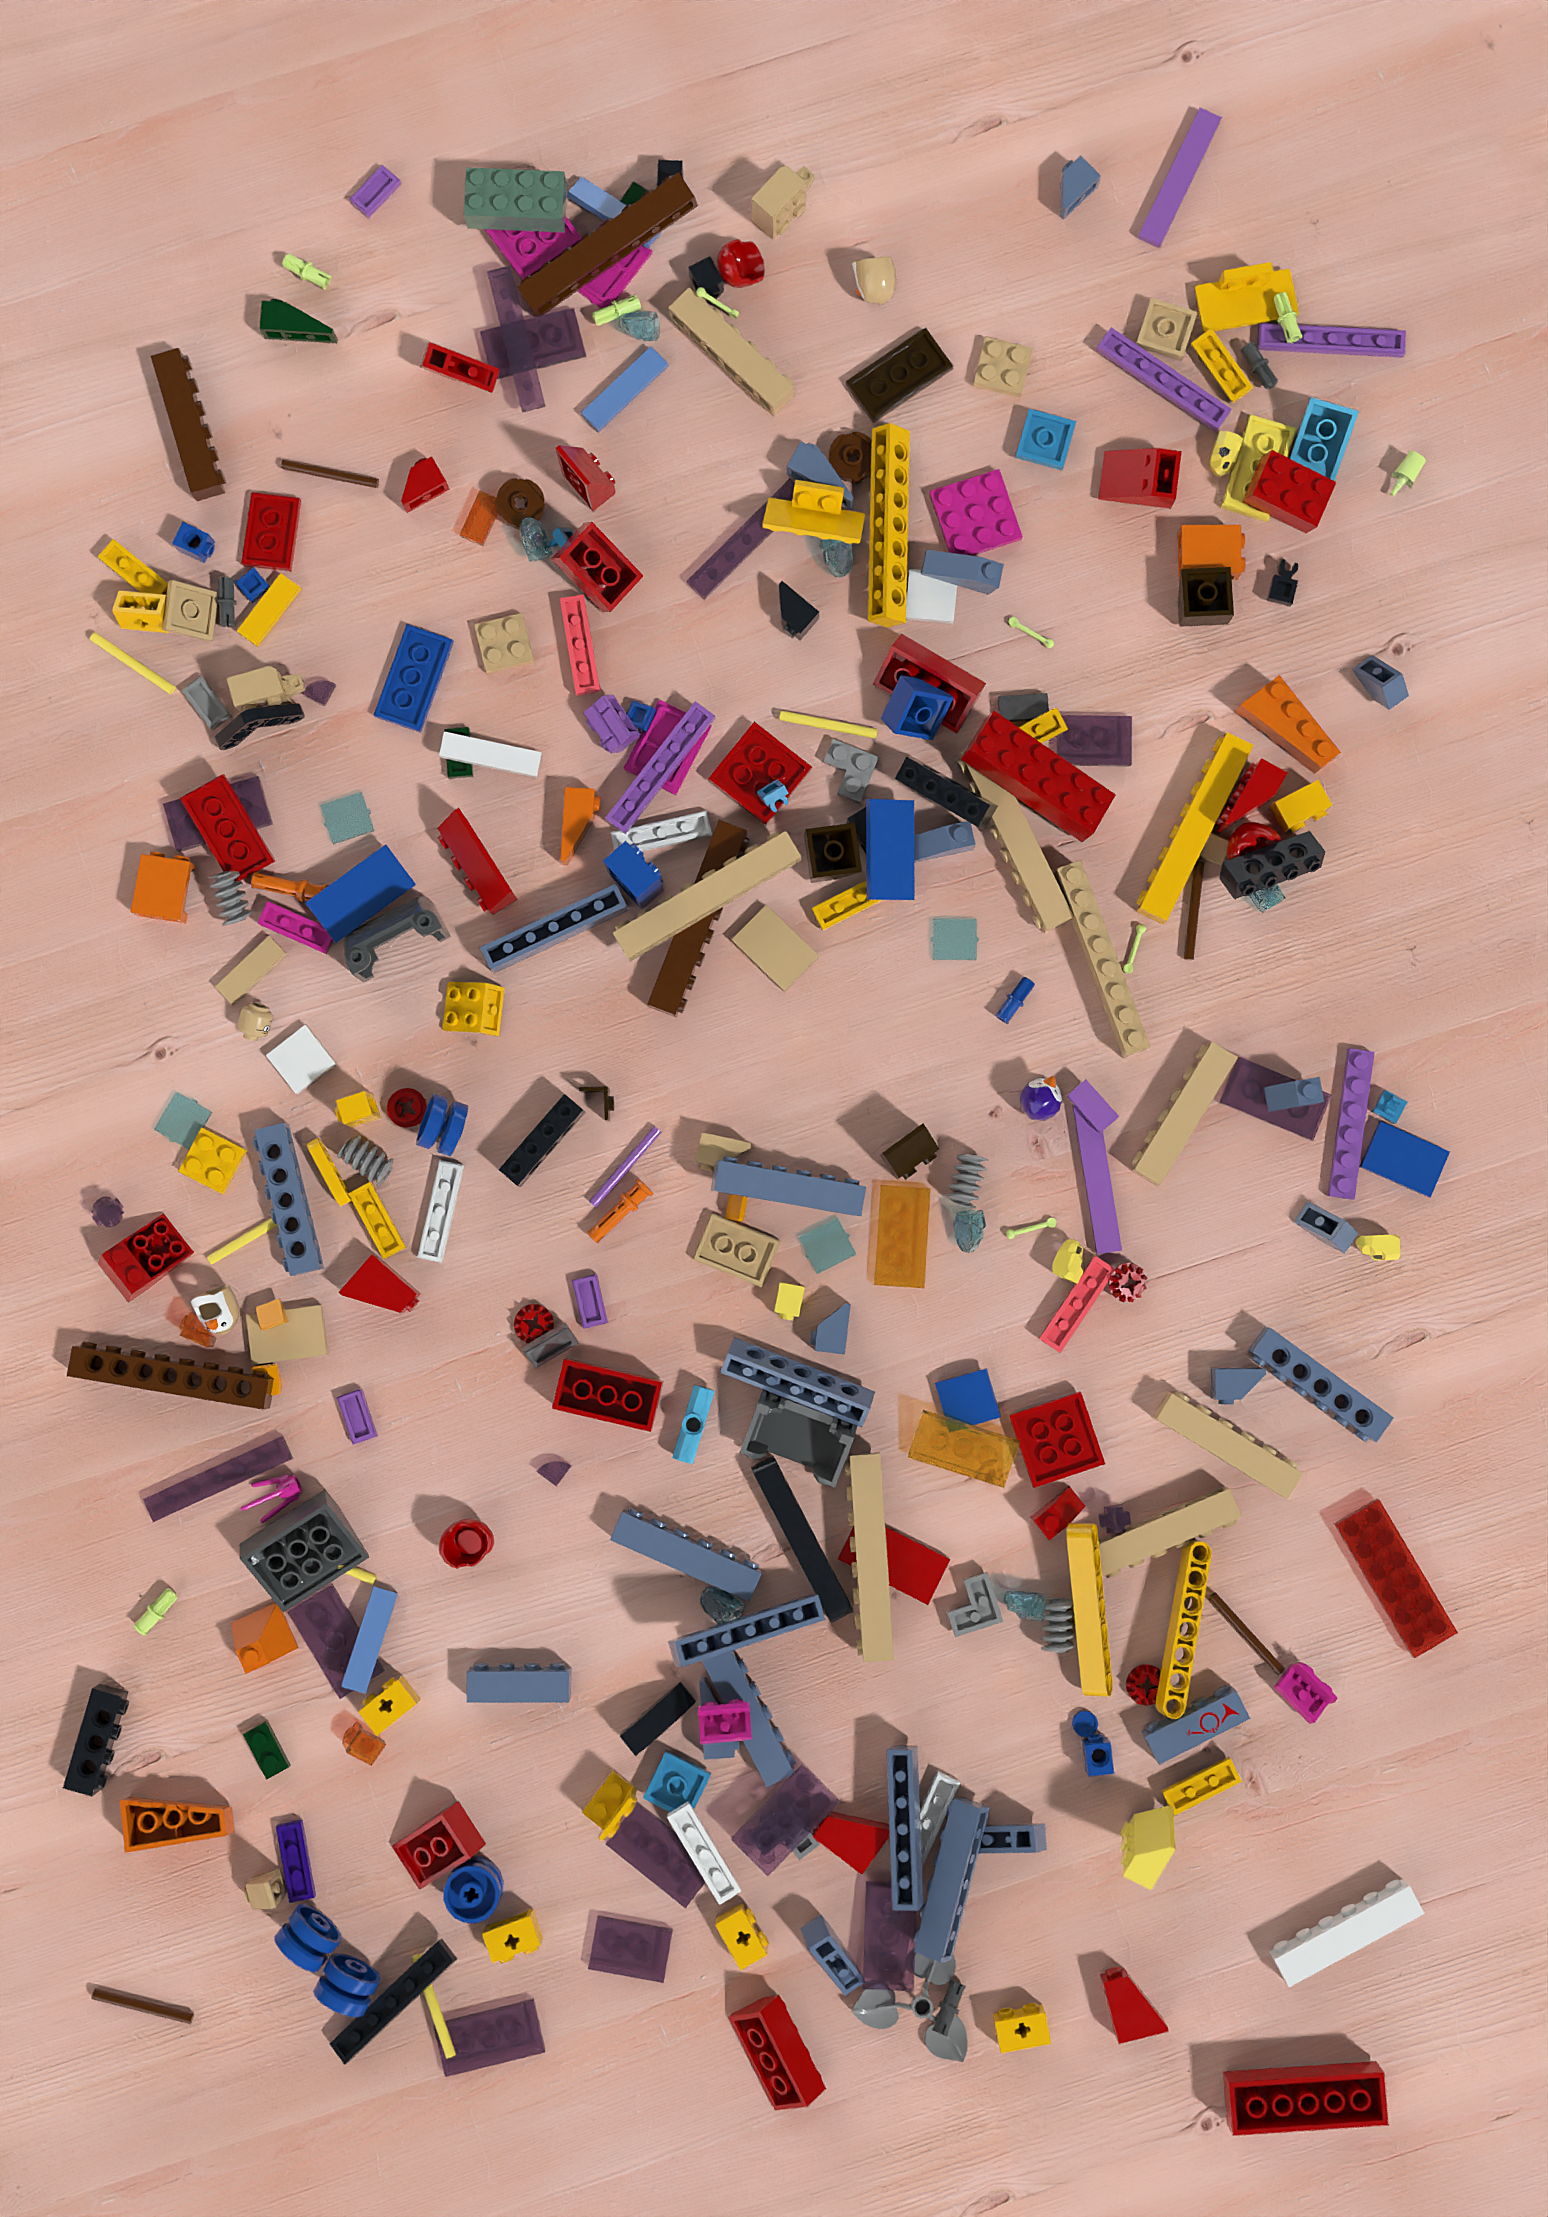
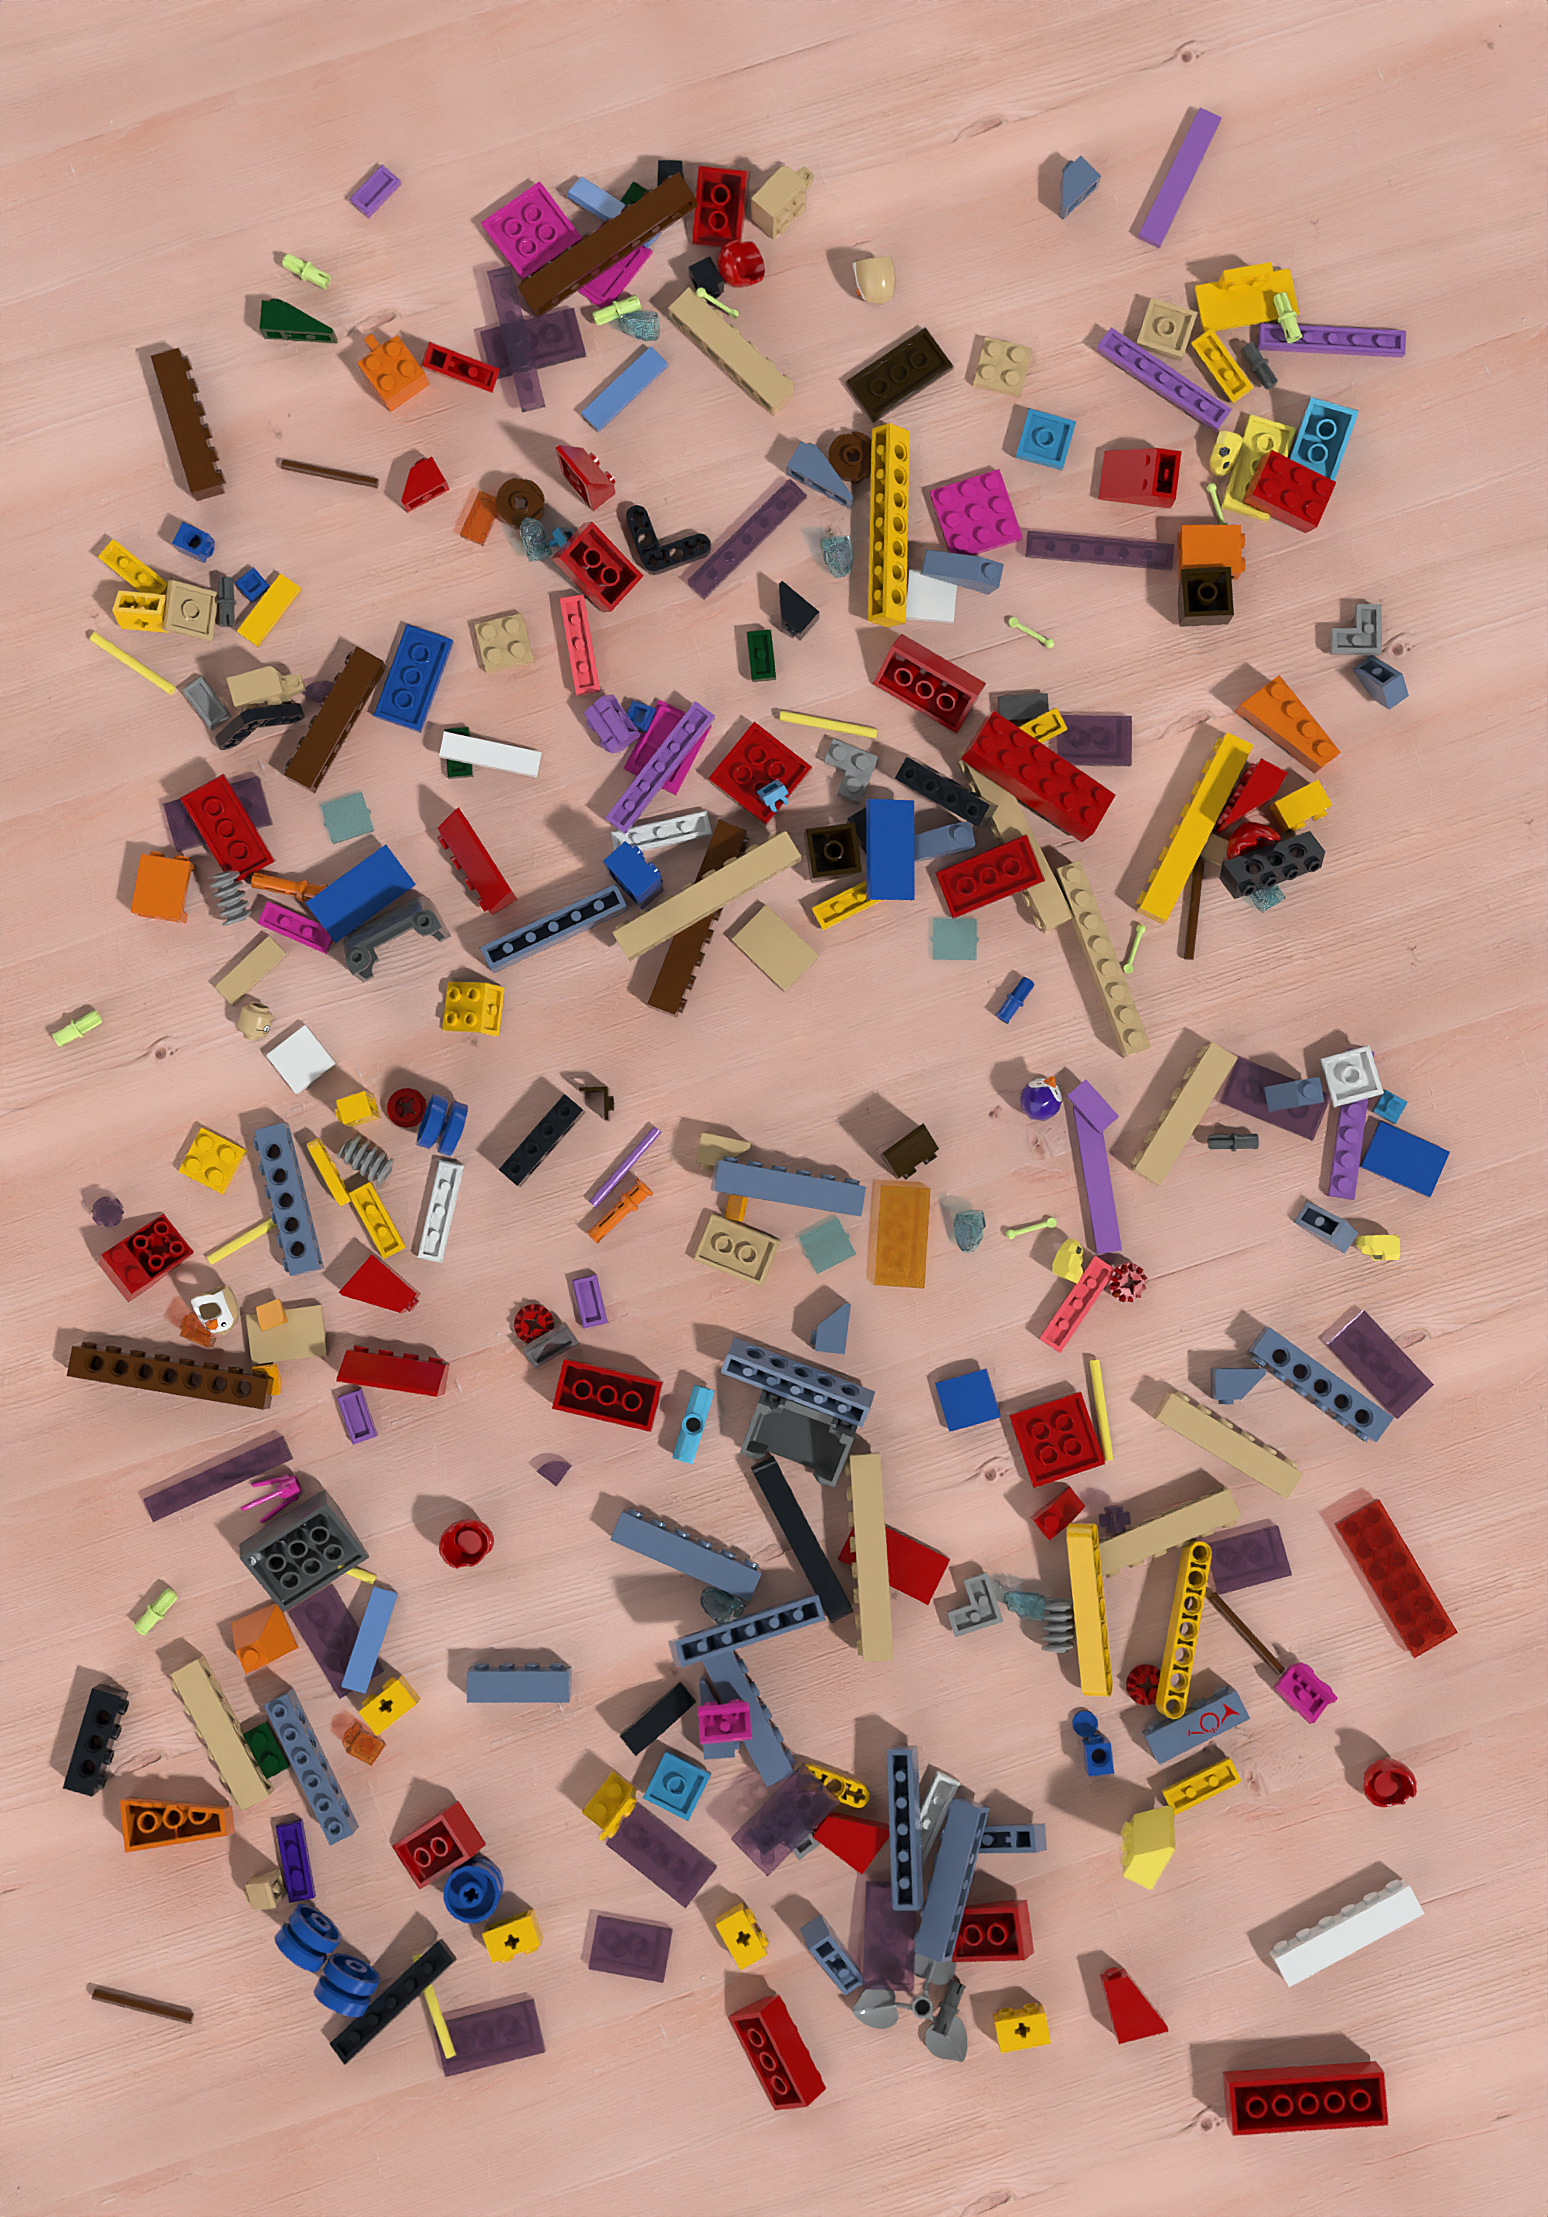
(77, 1028): none -> yellowish green axle
(182, 1120): clear light blue piece -> none
(221, 1732): none -> tan brick
(271, 531): red tile -> none
(311, 1766): none -> sand blue brick
(335, 719): none -> reddish brown brick
(392, 371): none -> orange hinge
(394, 1372): none -> red slope
(515, 199): sand green brick -> none
(578, 816): orange slope -> none
(654, 549): none -> black beam
(704, 1852): white plate -> none
(721, 205): none -> red slope
(761, 655): none -> dark green plate
(789, 1301): light yellow brick -> none
(815, 513): yellow bracket -> none
(854, 1785): none -> yellow beam
(916, 708): blue slope -> none
(963, 1448): clear yellow tile -> none
(966, 1179): light grey piece -> none
(990, 876): none -> red tile
(994, 1932): none -> red slope
(1099, 550): none -> clear purple tile
(1101, 1410): none -> light yellow bar
(1212, 488): none -> yellowish green hinge
(1233, 1141): none -> dark grey axle
(1248, 1559): none -> clear purple tile
(1283, 587): black plate -> none
(1351, 1076): none -> white tile
(1364, 637): none -> light grey plate
(1380, 1364): none -> clear purple tile
(1389, 1783): none -> red piece
(1406, 473): yellowish green piece -> none

